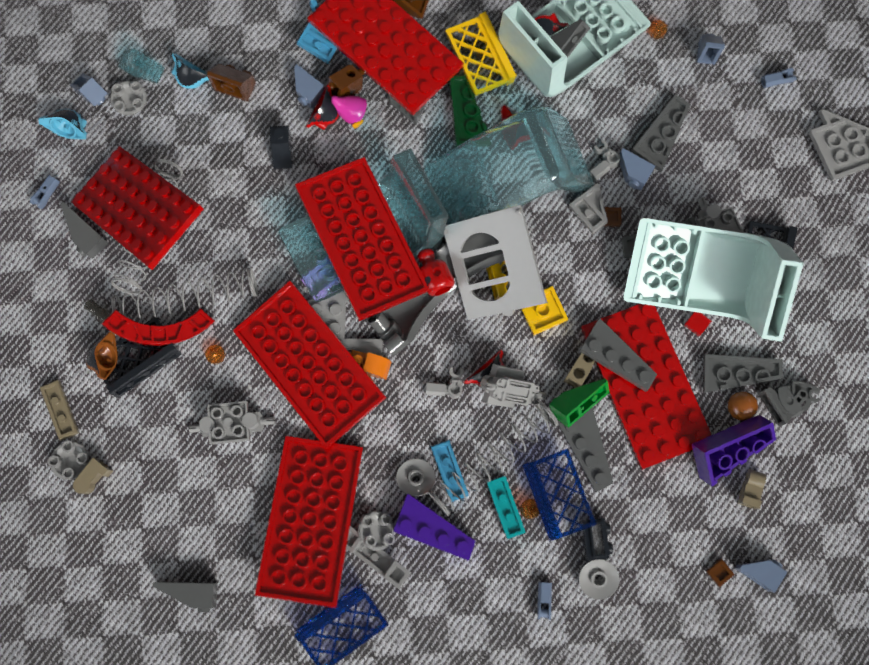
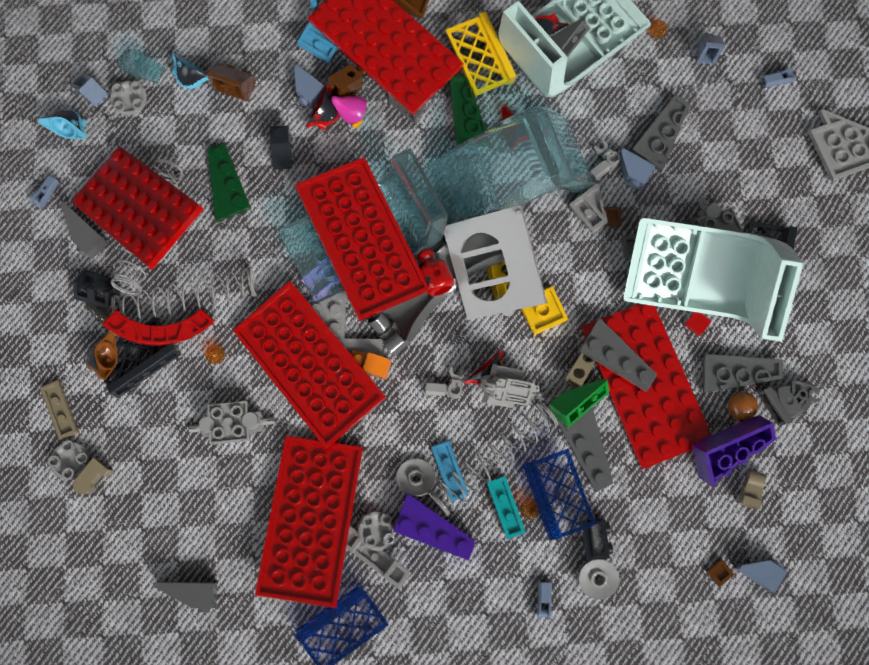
(94, 289): none -> black window
(227, 188): none -> dark green wing

